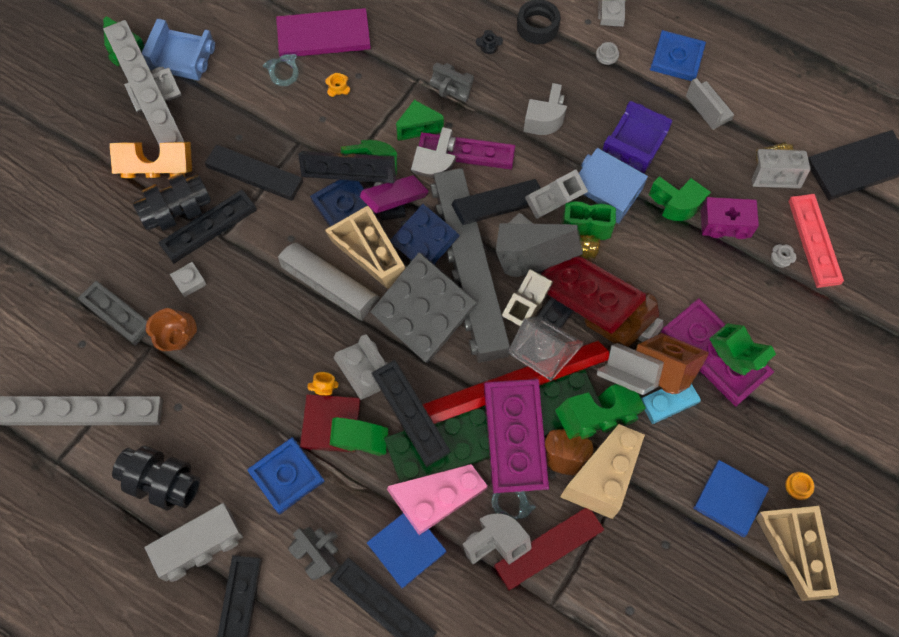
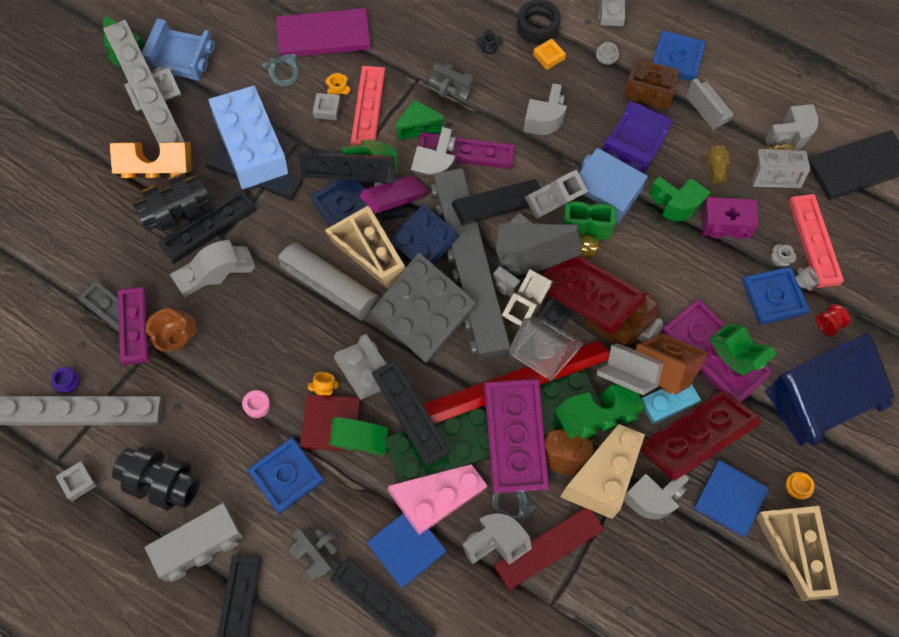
(65, 379): none -> dark purple plate
(76, 481): none -> light grey plate
(132, 326): none -> magenta tile
(218, 260): none -> light grey brick
(248, 137): none -> light blue brick
(256, 404): none -> bright pink tile
(326, 106): none -> light grey plate
(368, 104): none -> coral tile
(505, 282): none -> light grey plate
(549, 54): none -> light orange plate
(651, 83): none -> reddish brown plate
(651, 501): none -> light grey brick
(699, 435): none -> dark red tile
(718, 161): none -> clear yellow cone
(775, 295): none -> blue tile
(797, 128): none -> light grey brick
(807, 278): none -> light grey plate
(831, 389): none -> clear blue windscreen
(833, 320): none -> red wheel

